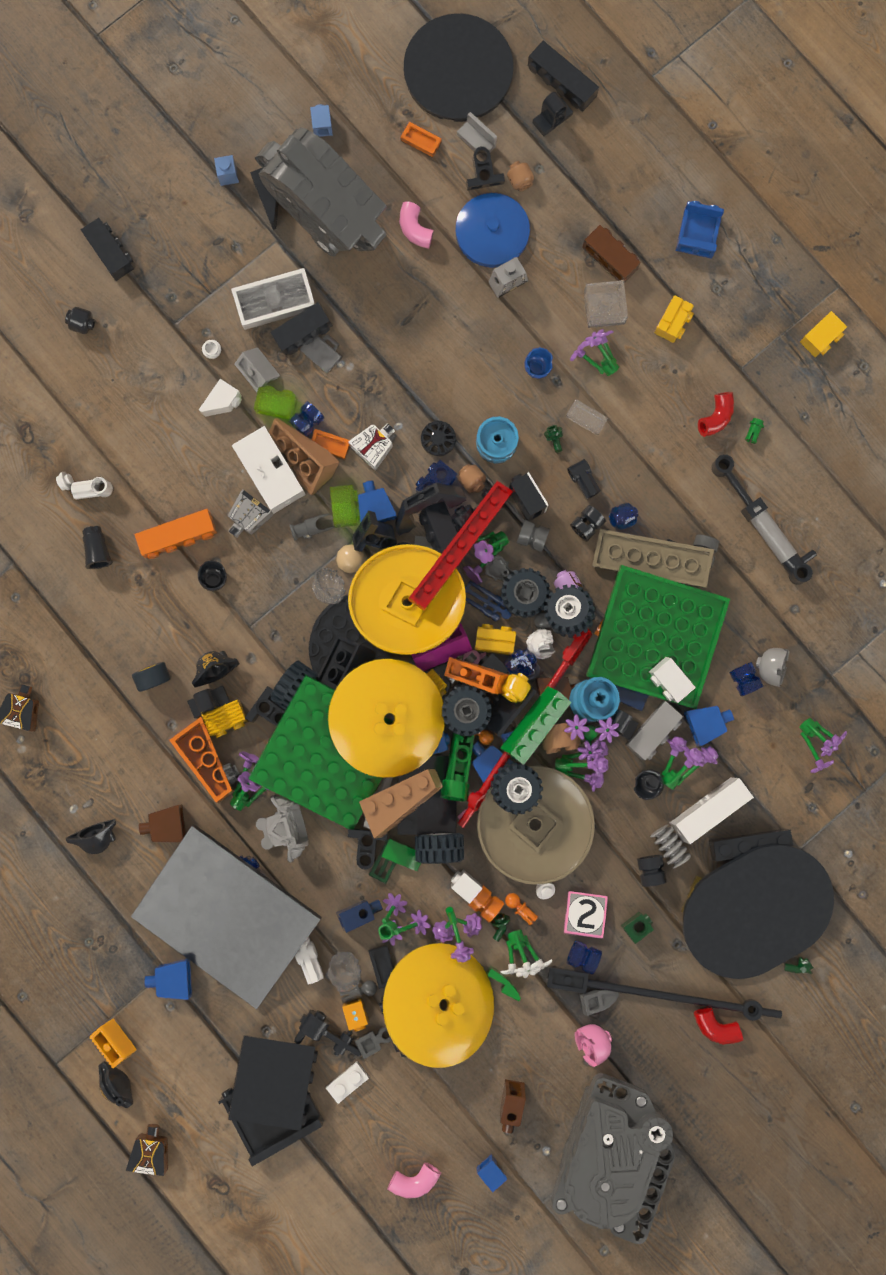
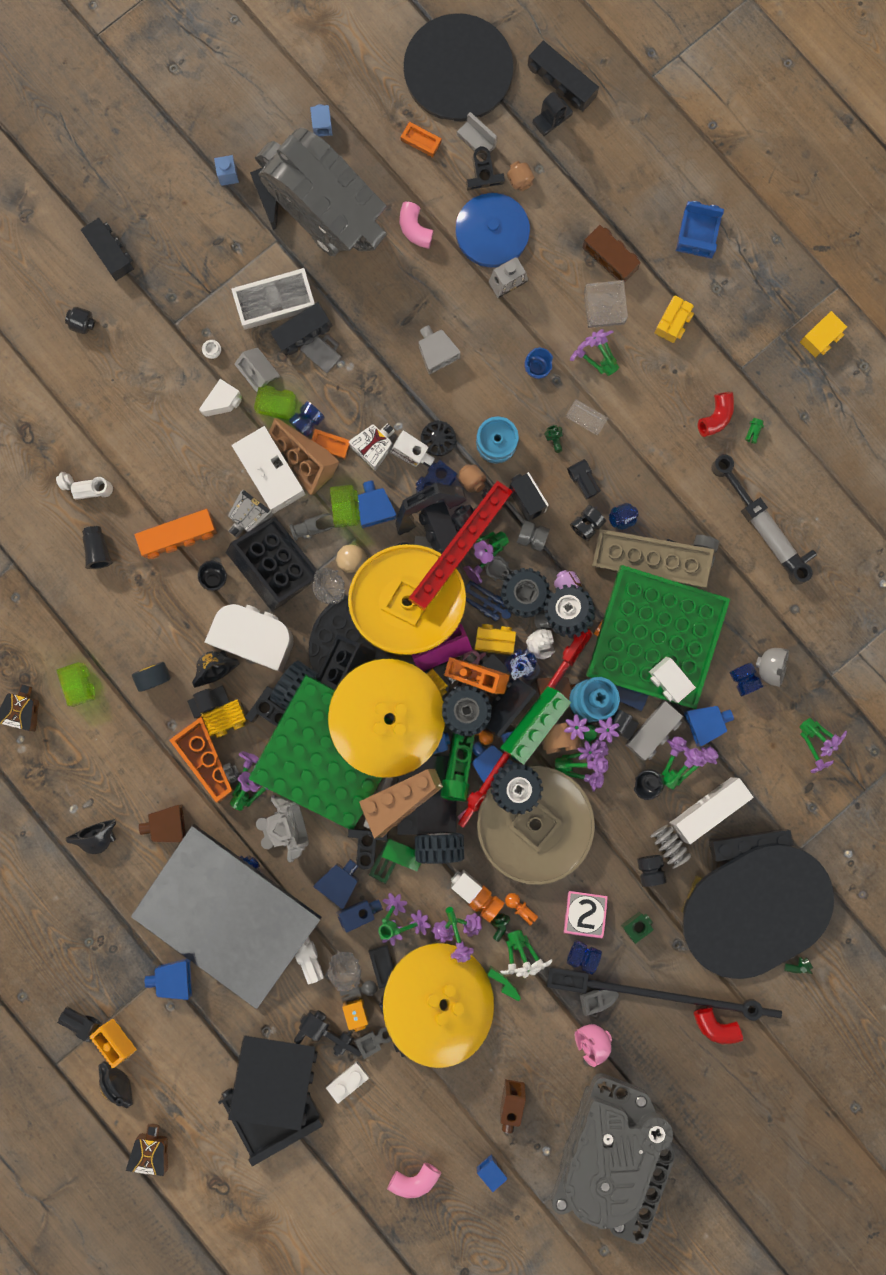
(76, 684): none -> clear neon green brick
(78, 1023): none -> black piece
(251, 635): none -> white brick
(272, 563): none -> black slope
(338, 883): none -> dark blue torso
(373, 533): black tile -> none
(403, 449): none -> white torso
(437, 349): none -> light grey torso
(516, 687): yellow head -> none
(545, 891): white plate -> none

